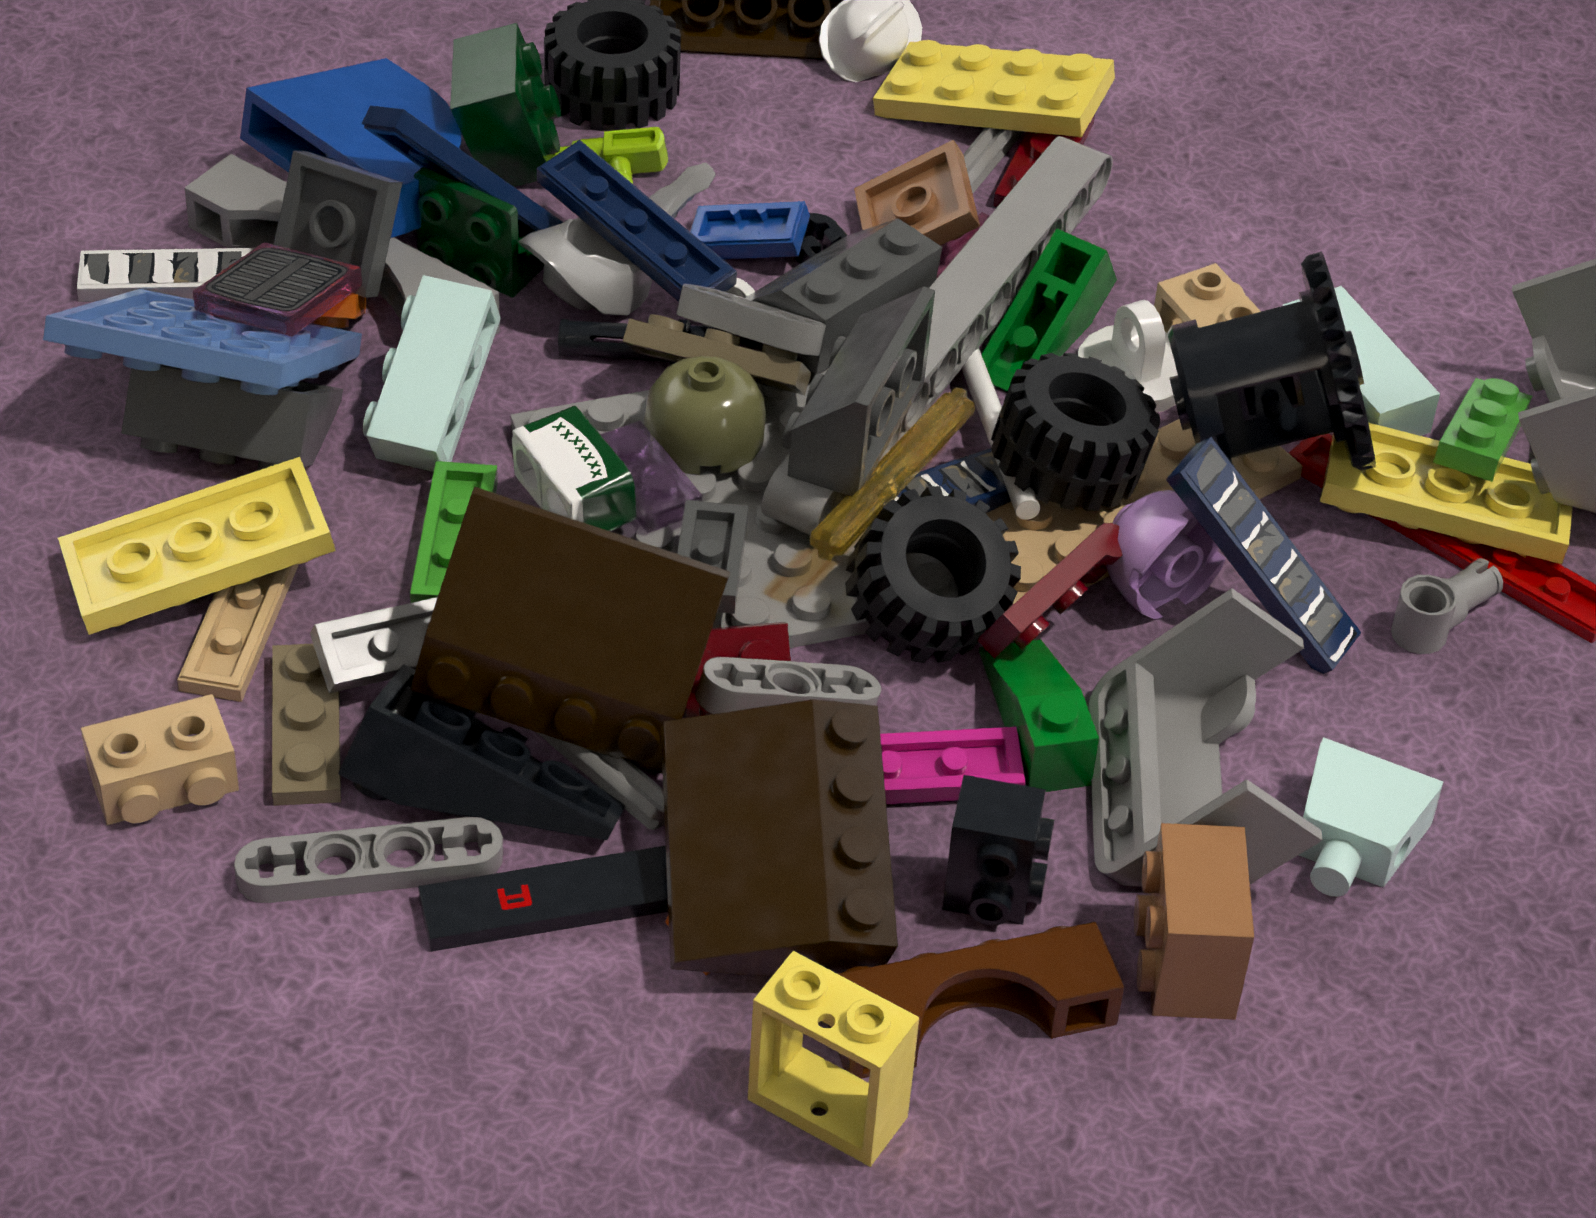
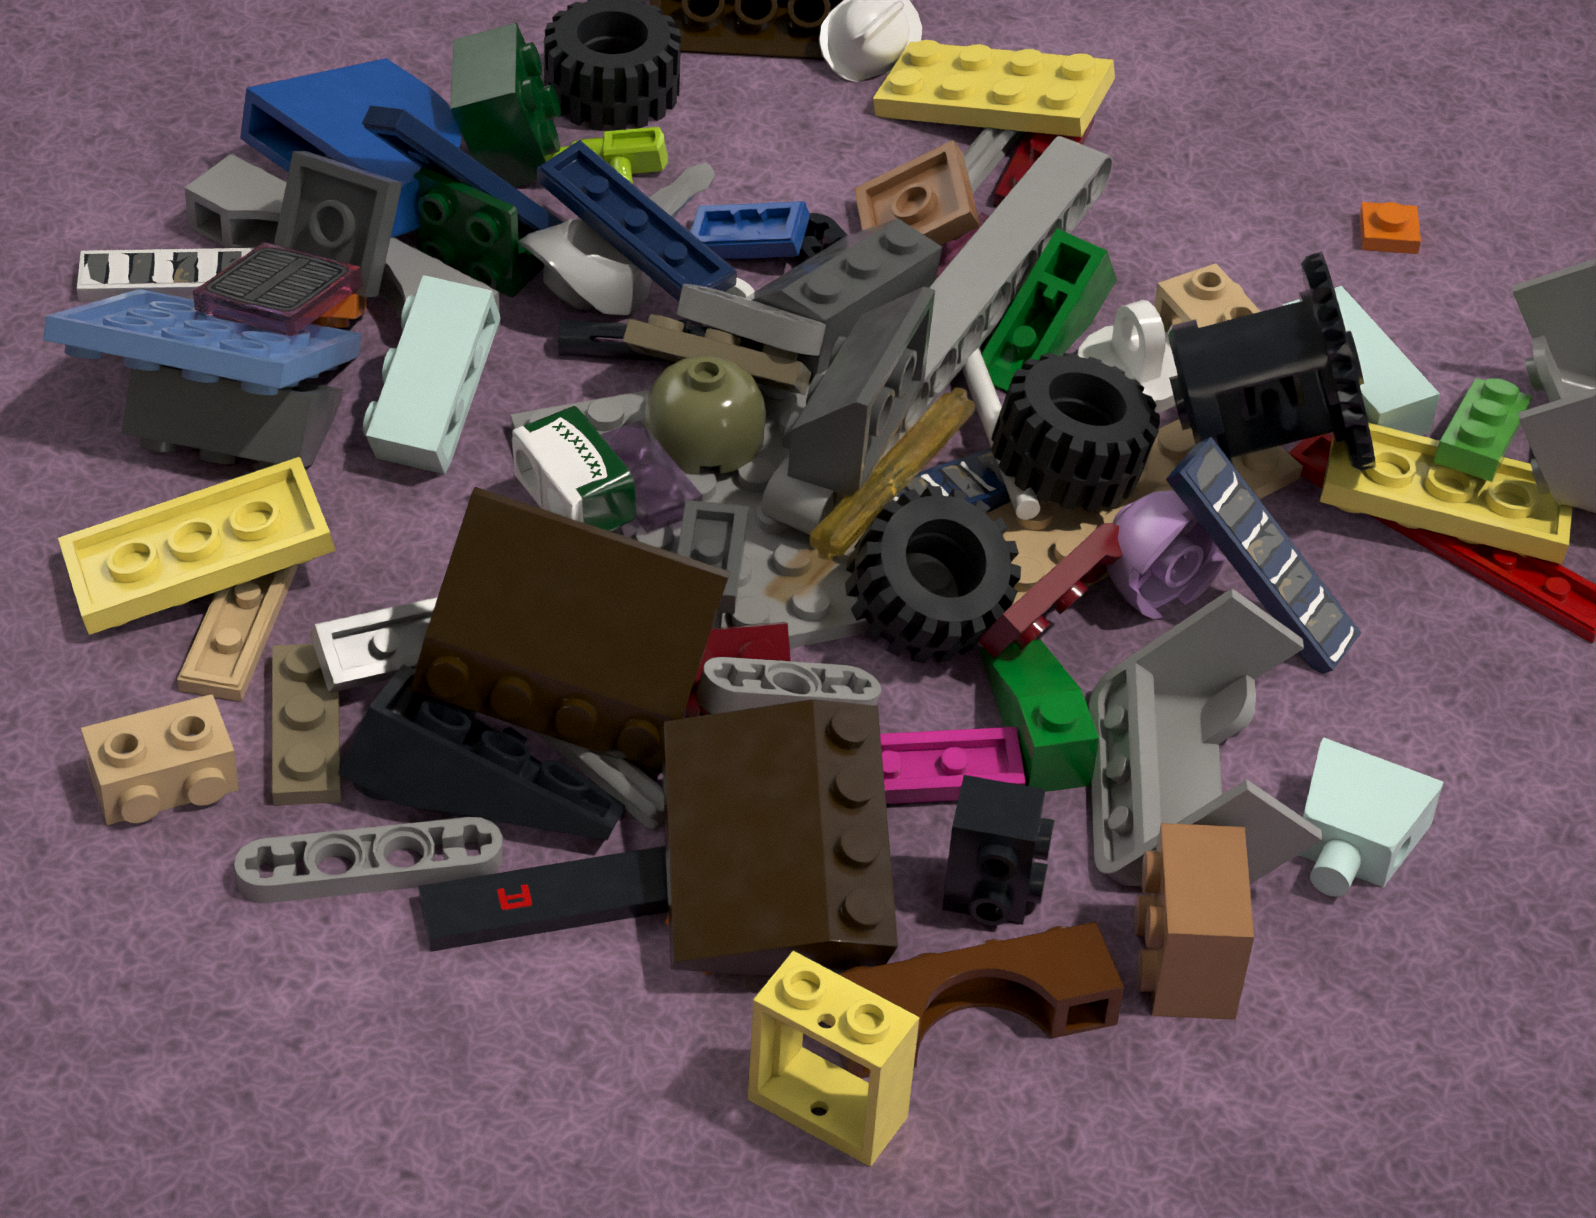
(444, 514): bright green plate -> none
(1389, 227): none -> orange plate
(1434, 605): light grey pin -> none

